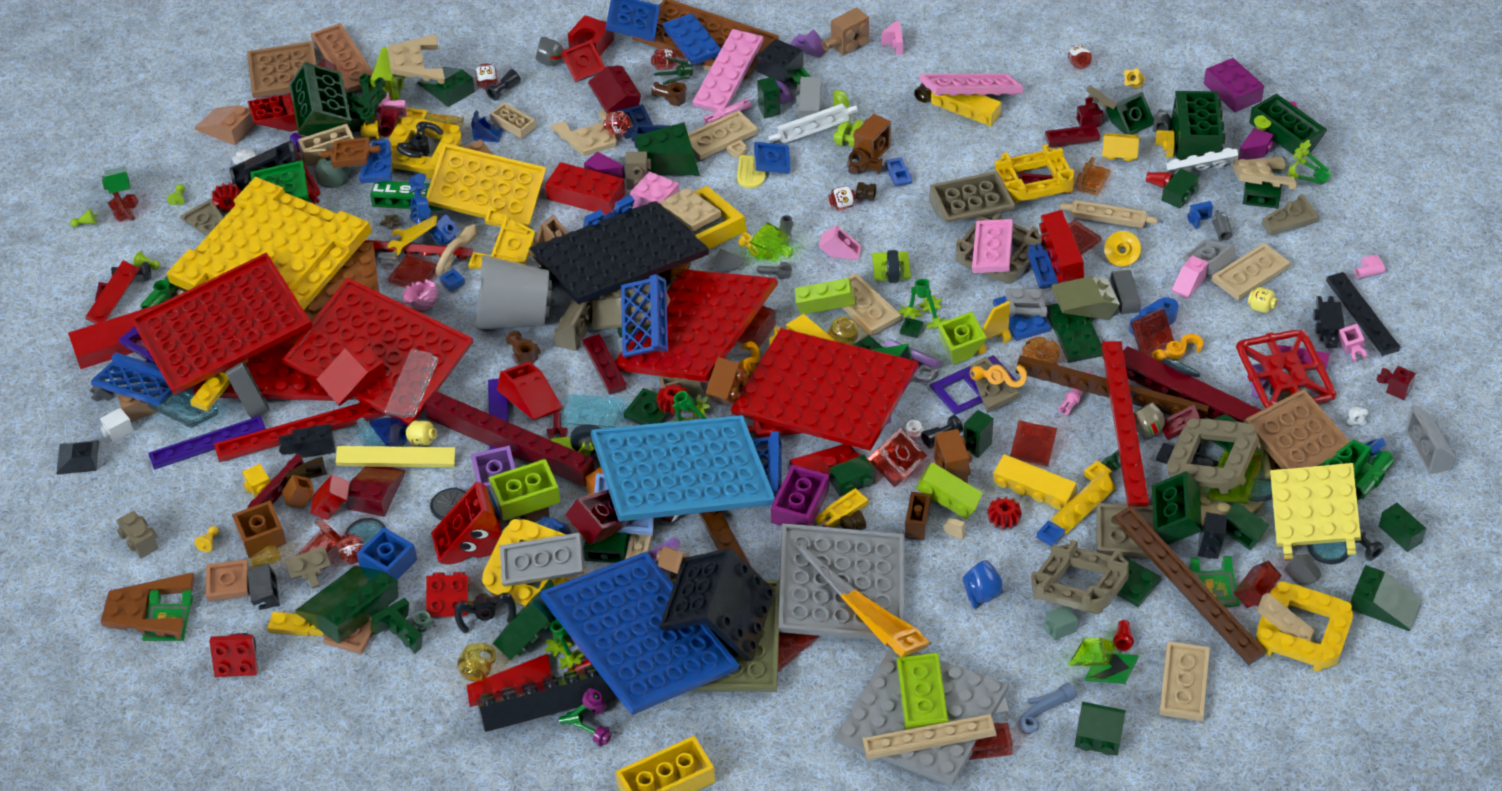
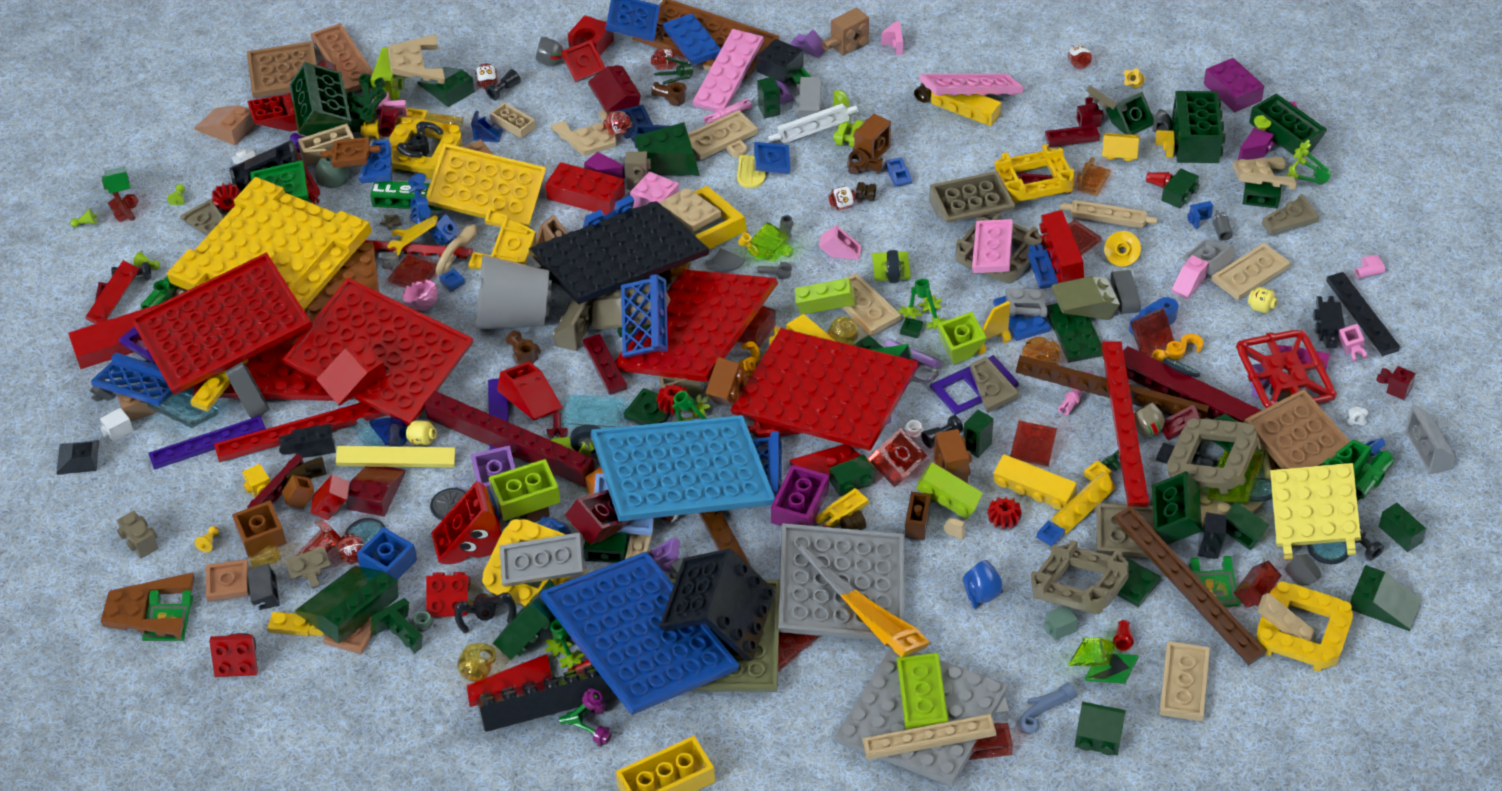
(411, 384): clear windscreen -> none
(671, 558): medium nougat slope -> none
(997, 374): light orange piece -> none
(1203, 162): white wing -> none

